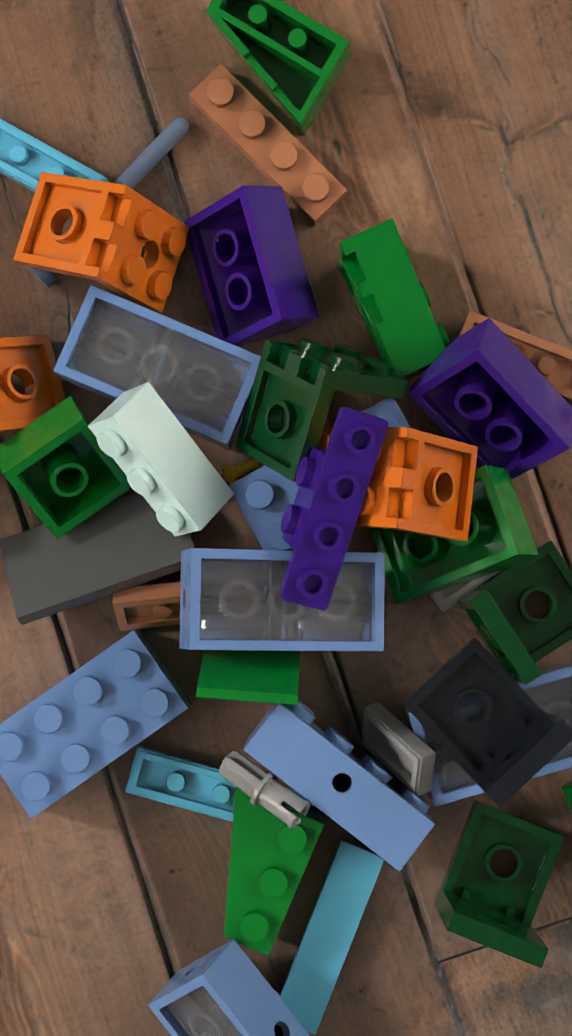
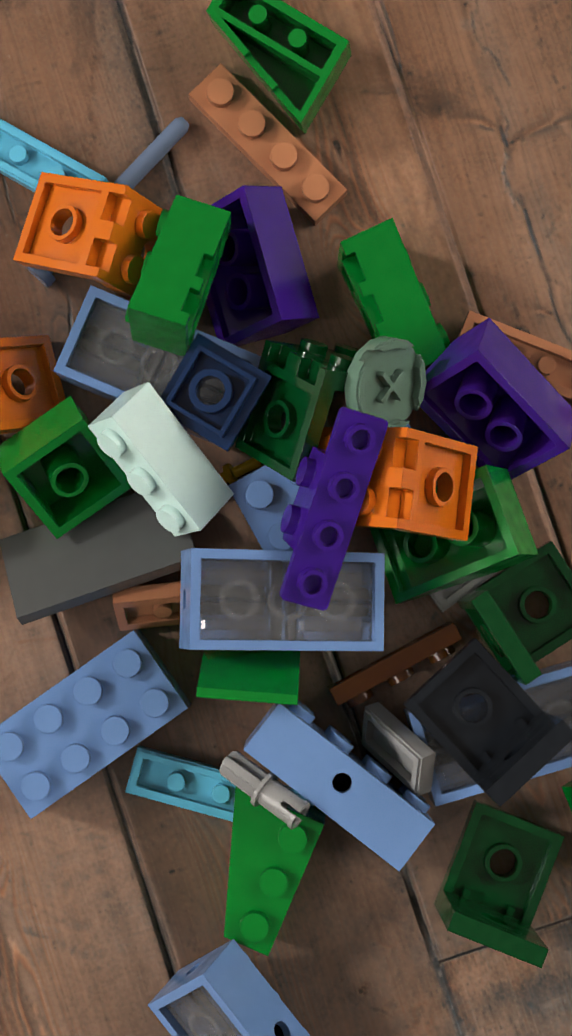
(178, 275): none -> green wedge
(242, 385): none -> dark blue piece
(329, 932): medium azure tile -> none
(386, 380): none -> sand green tile
(396, 665): none -> reddish brown plate

